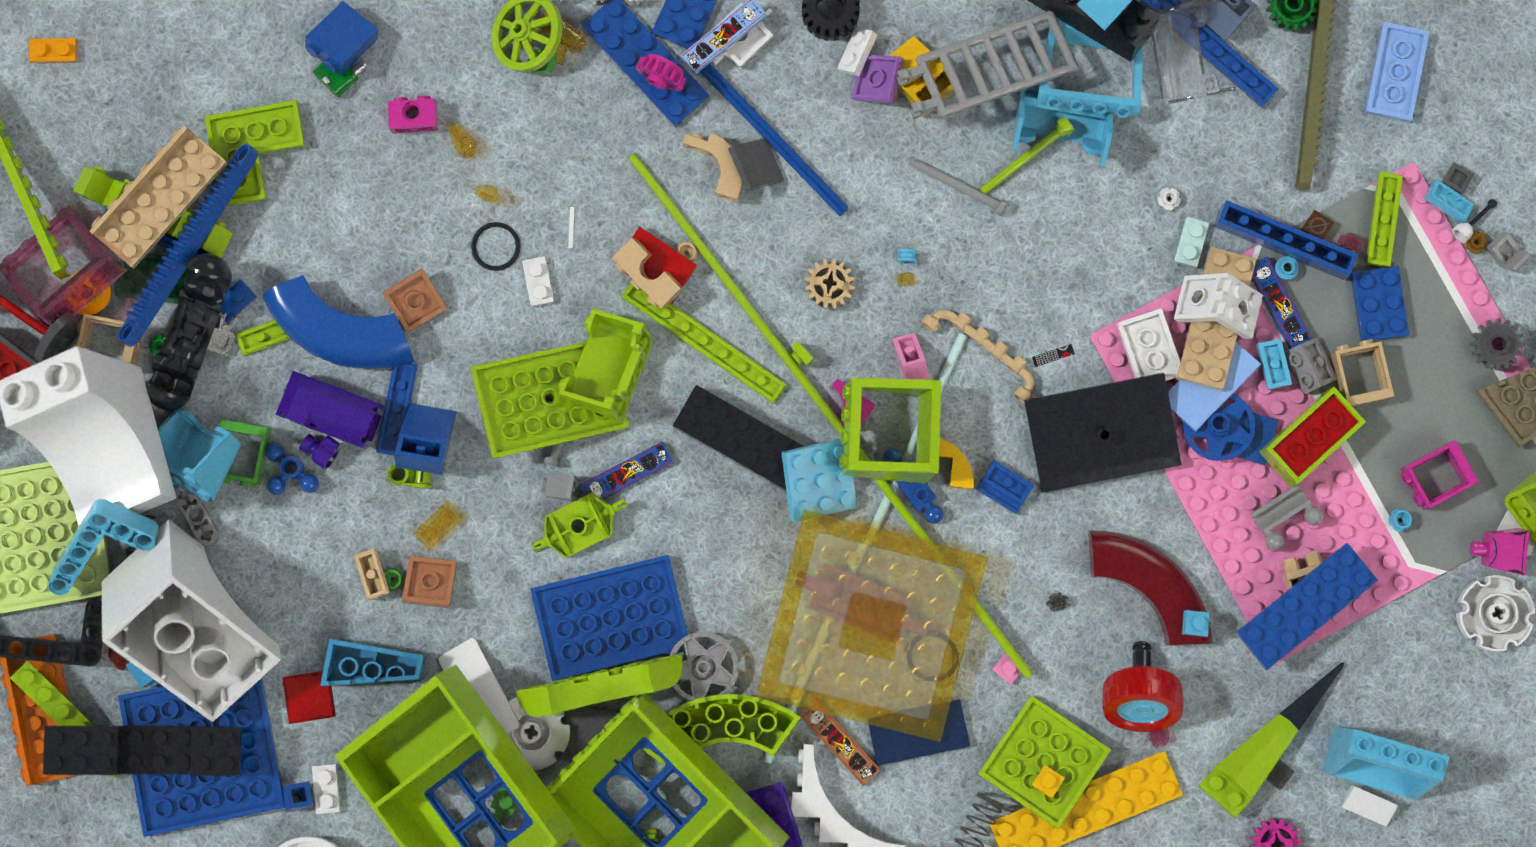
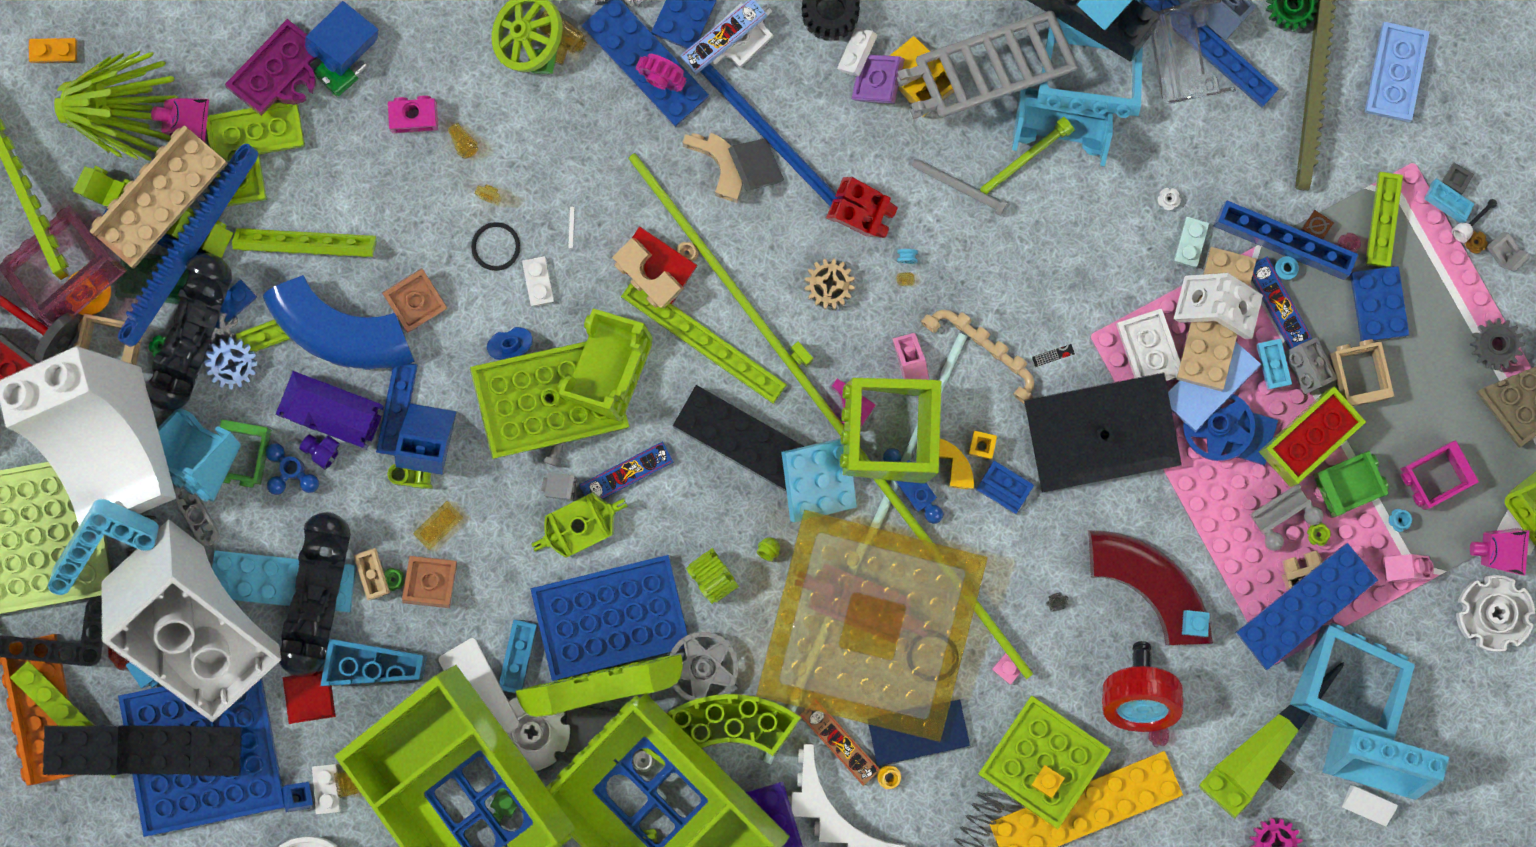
(89, 105): none -> lime plant
(182, 112): none -> dark pink torso
(239, 360): none -> light blue gear
(270, 579): none -> medium azure plate
(275, 71): none -> magenta plate
(304, 242): none -> lime plate
(314, 602): none -> black piece
(344, 784): none -> clear yellow plate
(509, 344): none -> blue dish
(517, 656): none -> dark azure plate
(642, 766): none -> white plate
(712, 576): none -> lime brick
(768, 549): none -> lime plate
(861, 208): none -> red hips
(896, 777): none -> yellow plate
(988, 439): none -> yellow plate
(1311, 679): none -> medium azure windscreen
(1314, 539): none -> lime plate
(1351, 483): none -> bright green panel
(1408, 568): none -> bright pink slope

